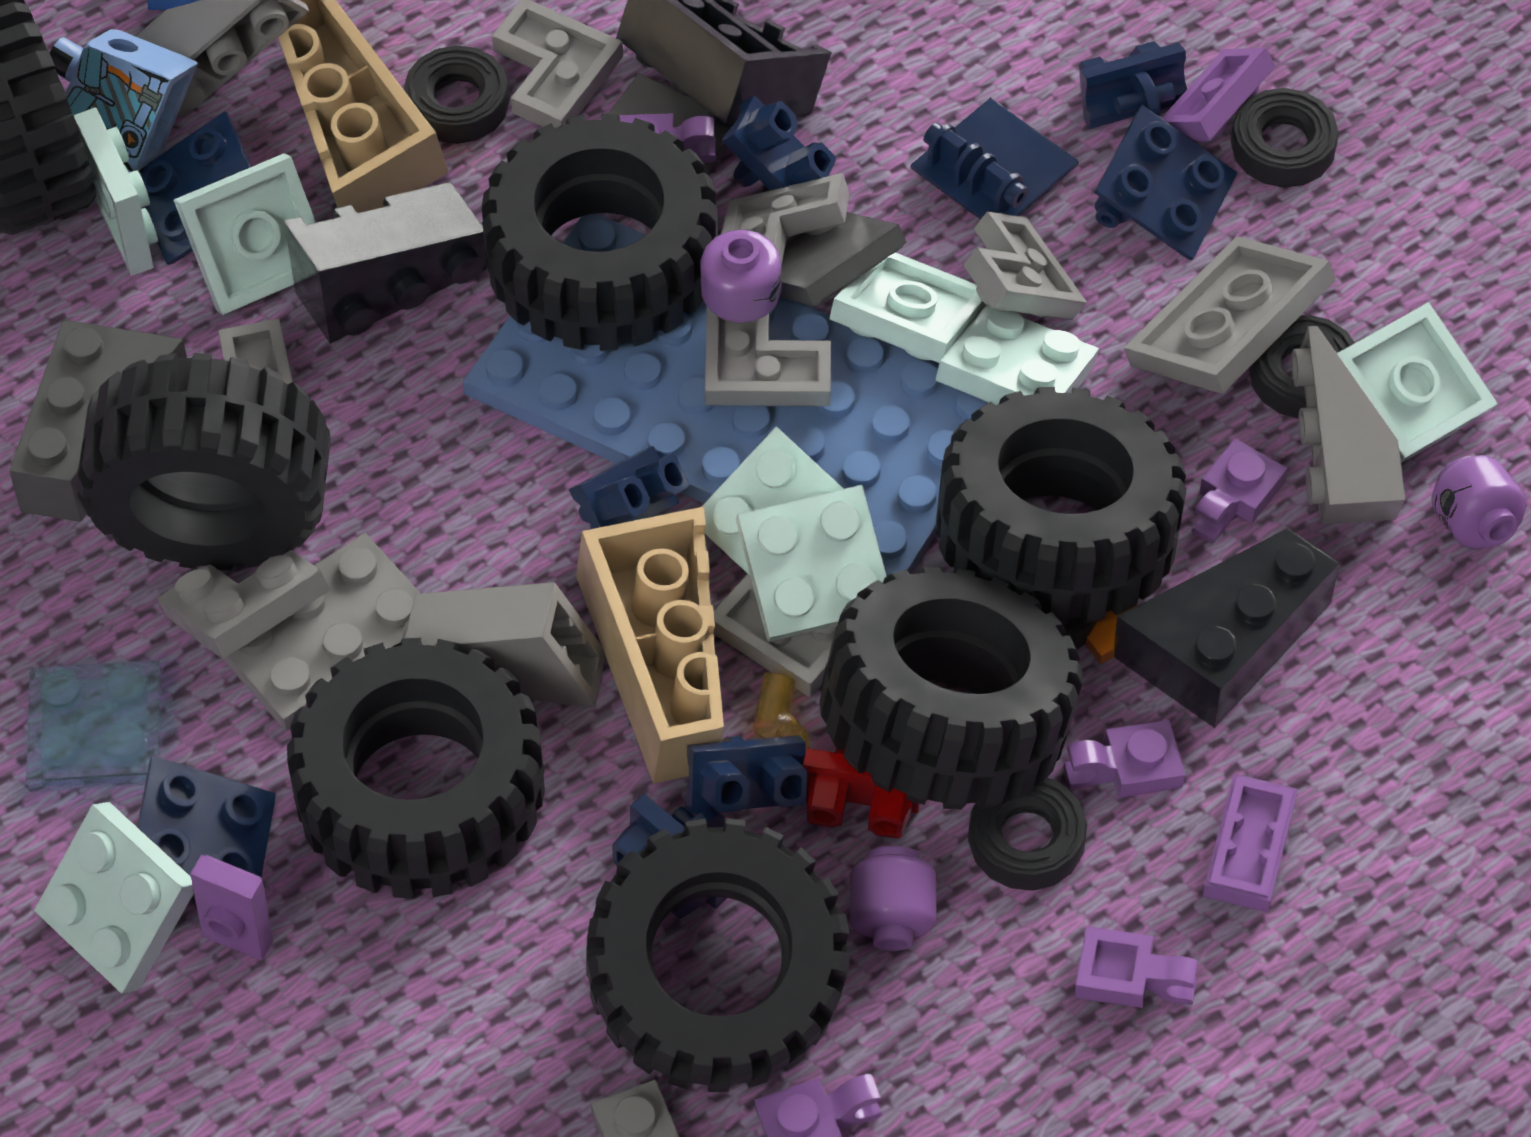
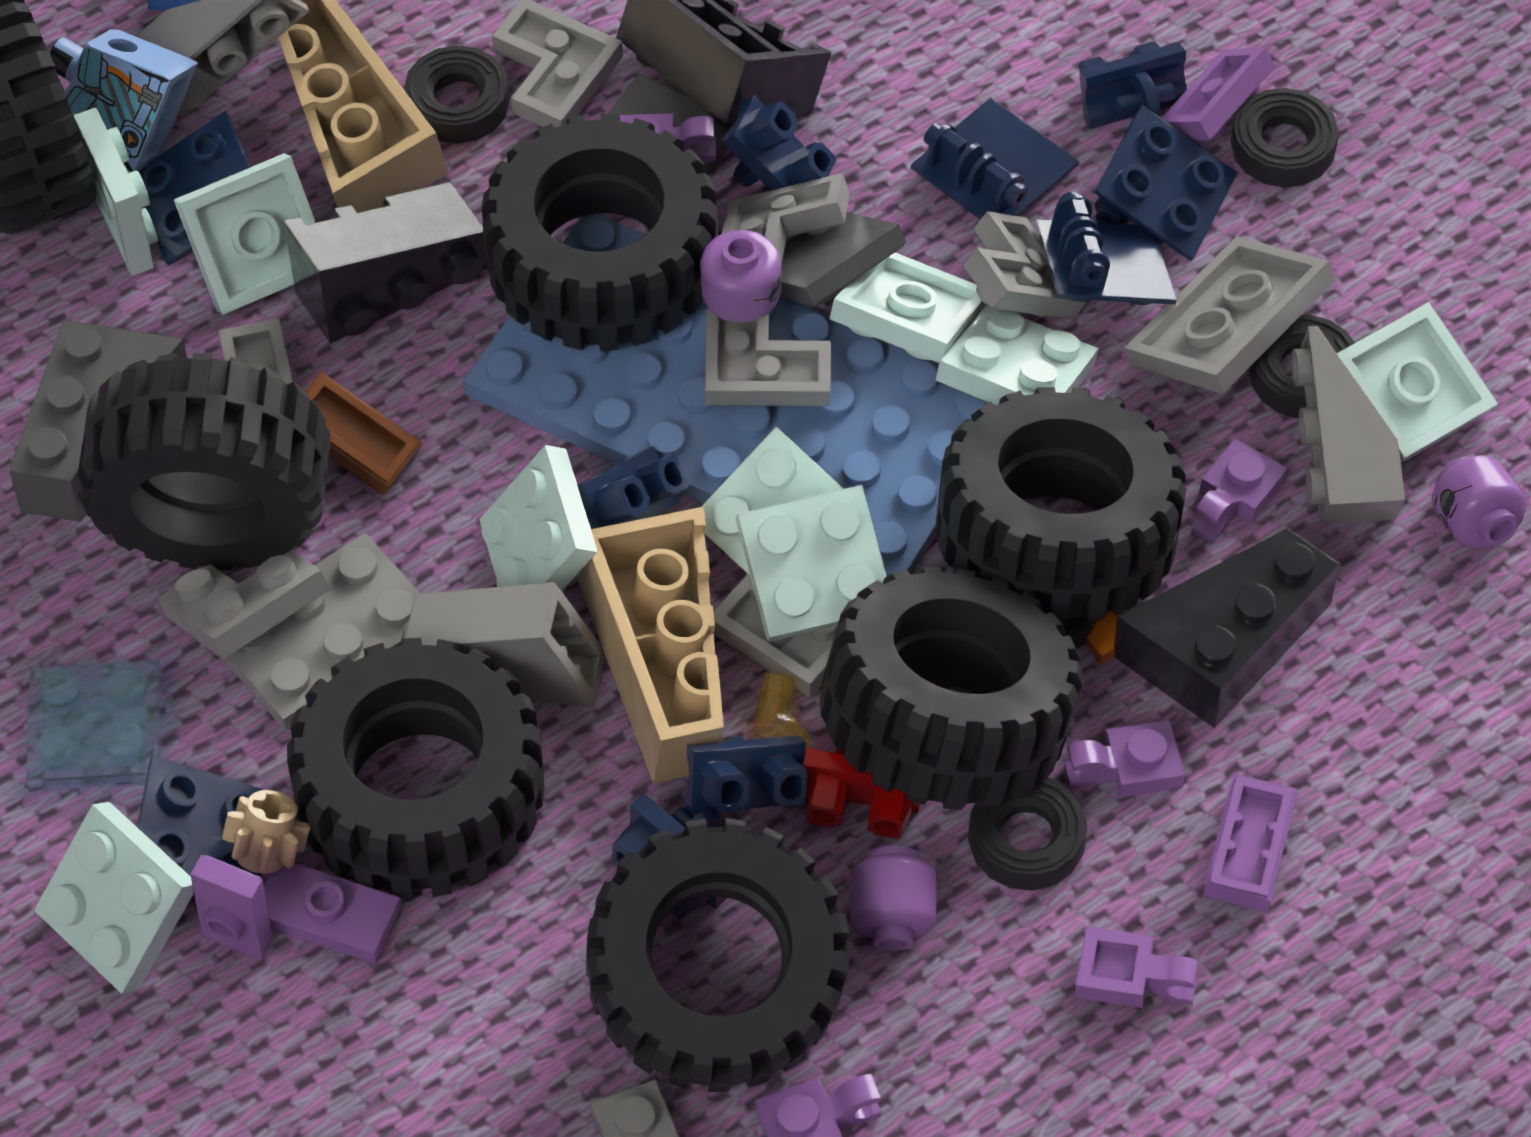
(265, 831): none -> tan gear
(331, 911): none -> medium lavender plate
(362, 436): none -> dark orange tile
(539, 525): none -> light aqua plate
(1102, 258): none -> dark blue hinge

